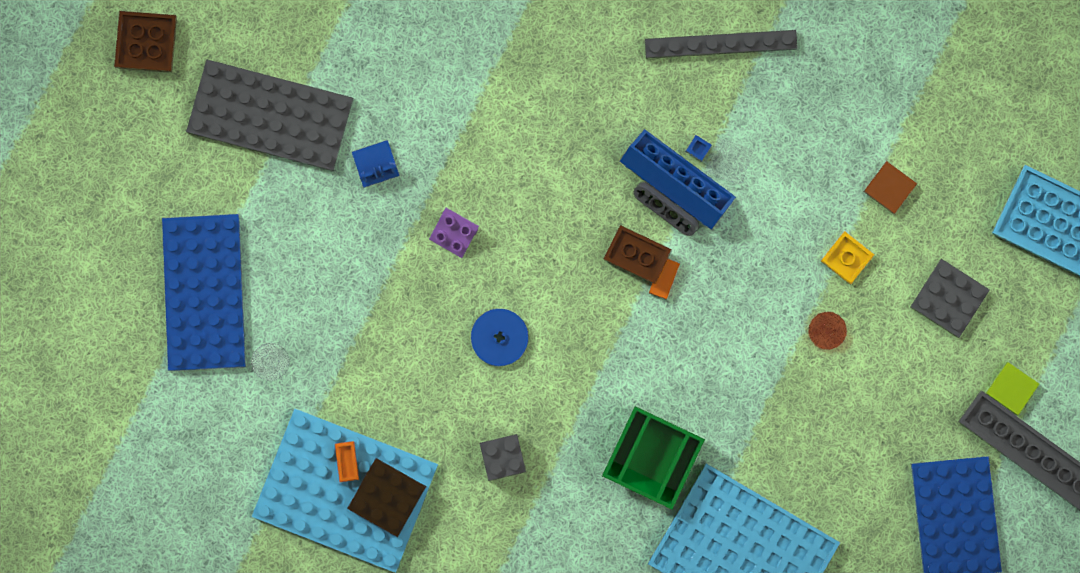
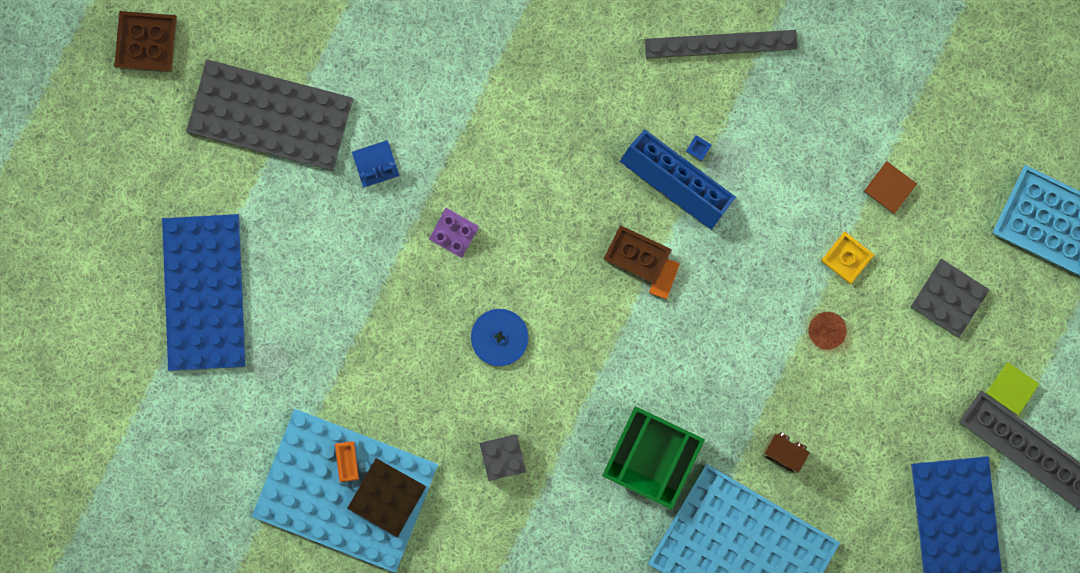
(664, 212): dark grey beam -> none
(786, 453): none -> reddish brown brick

